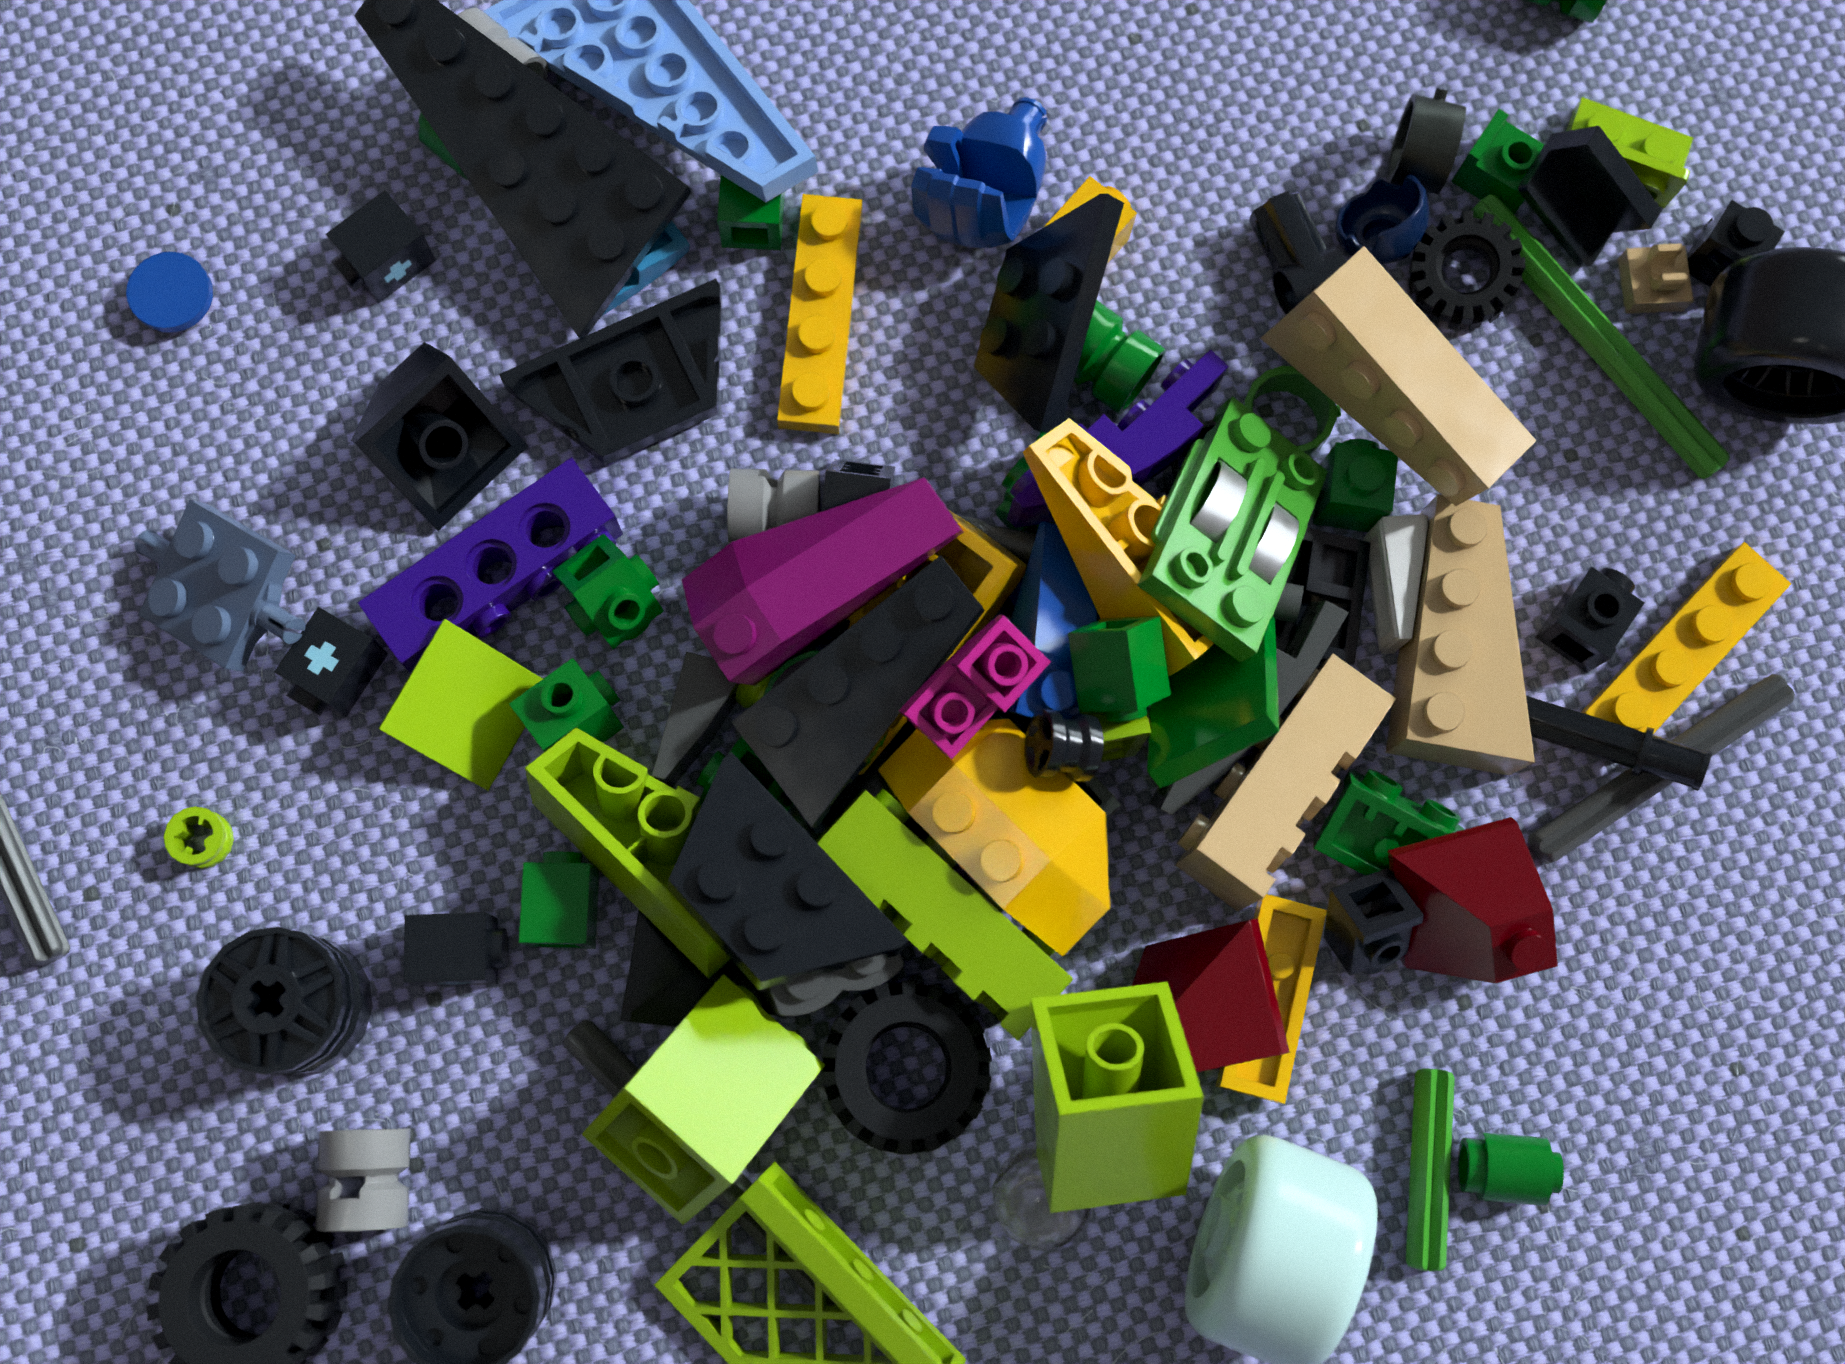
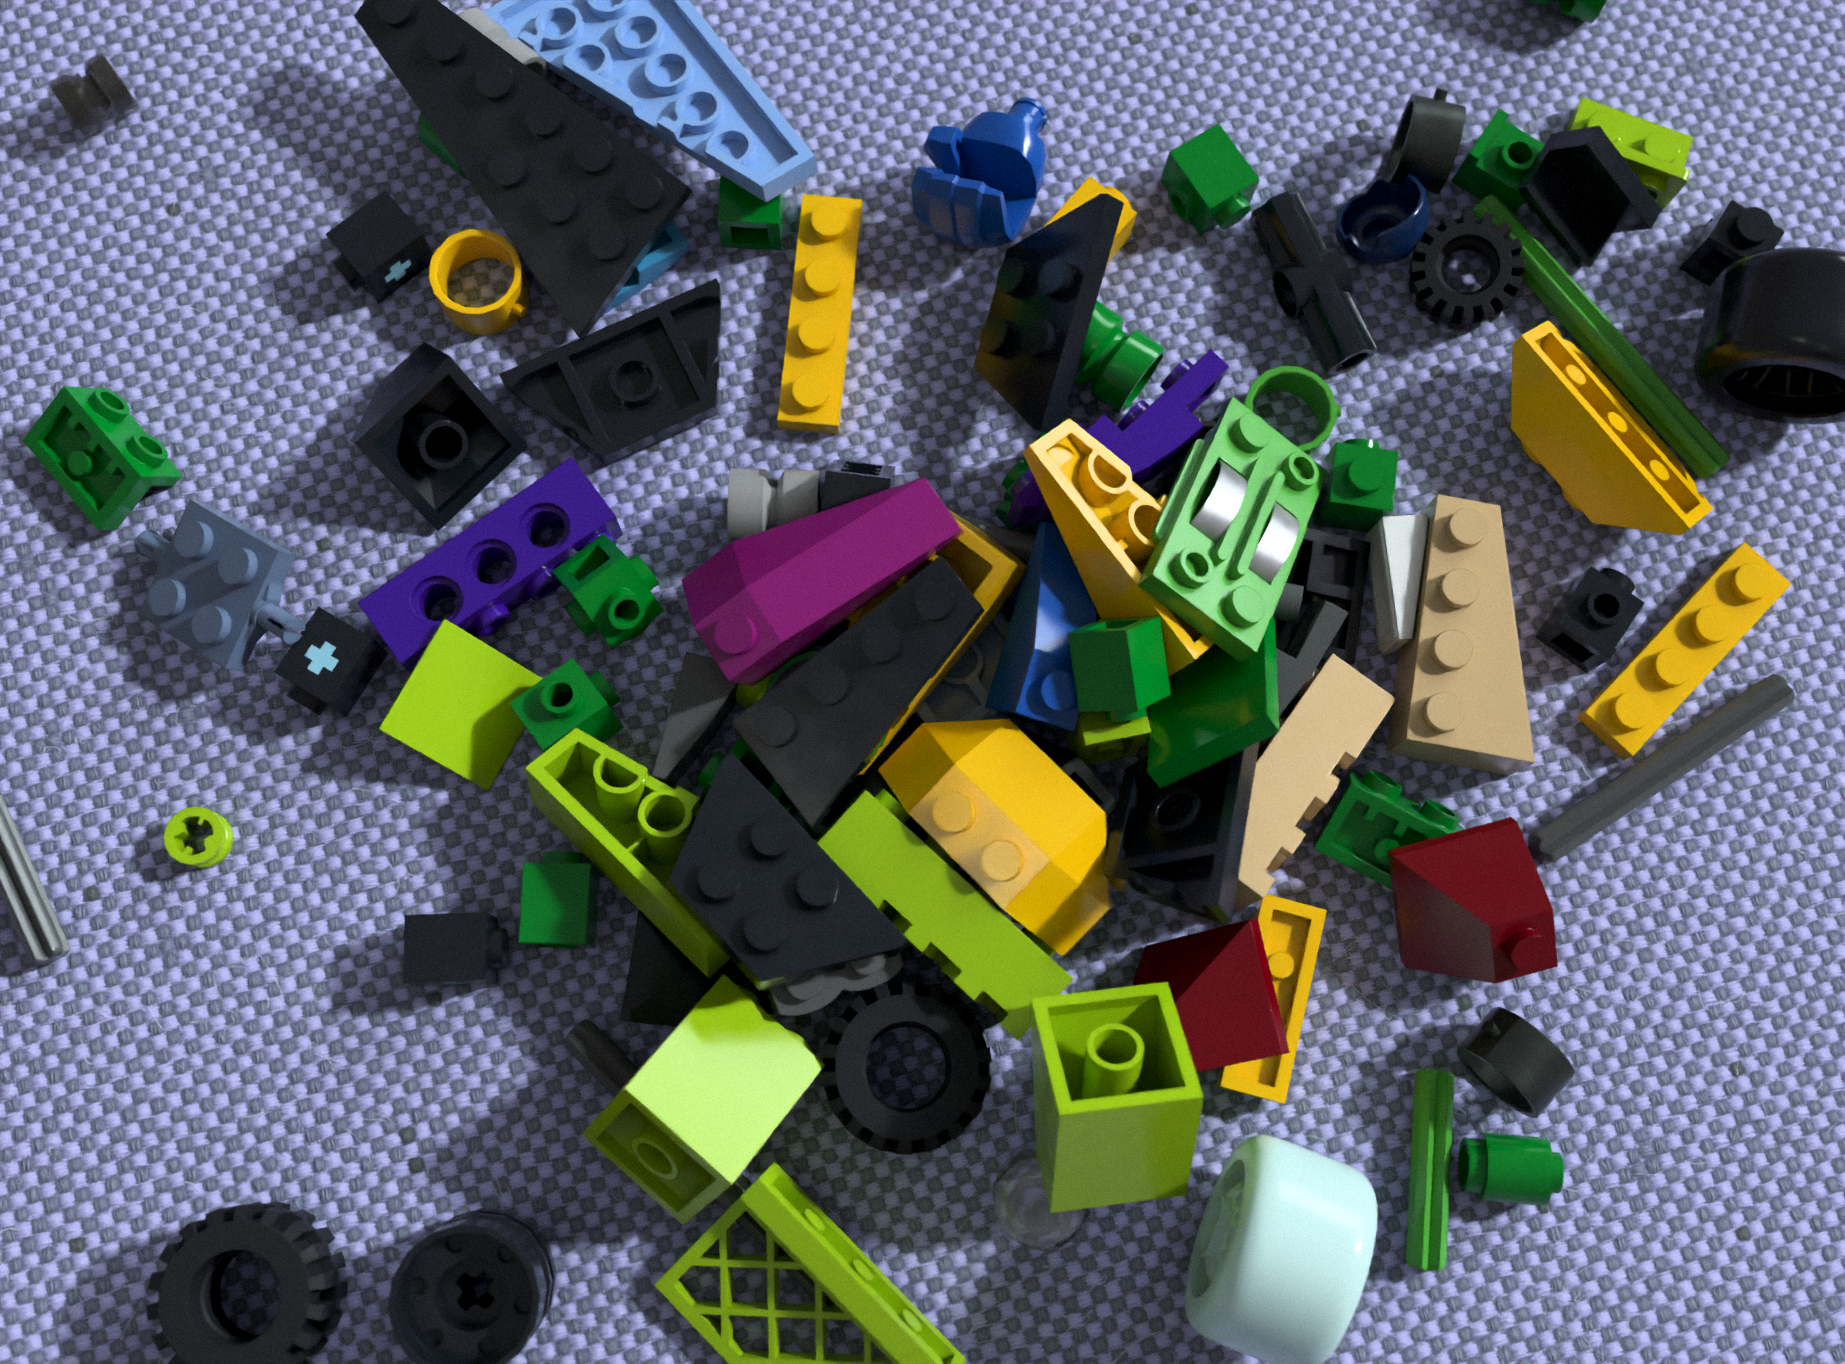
(91, 96): none -> clear smoke wheel
(99, 453): none -> green bracket
(169, 292): blue piece -> none
(323, 1002): black wheel -> none
(349, 1202): light grey wheel -> none
(468, 247): none -> yellow piece
(974, 684): dark pink slope -> none
(1063, 745): black wheel -> none
(1185, 838): none -> black wing
(1209, 181): none -> green brick
(1373, 939): black brick -> none
(1400, 379): tan wedge -> none
(1515, 1062): none -> pearl dark grey piece
(1595, 440): none -> yellow wedge
(1618, 743): black axle -> none
(1655, 279): tan tile -> none

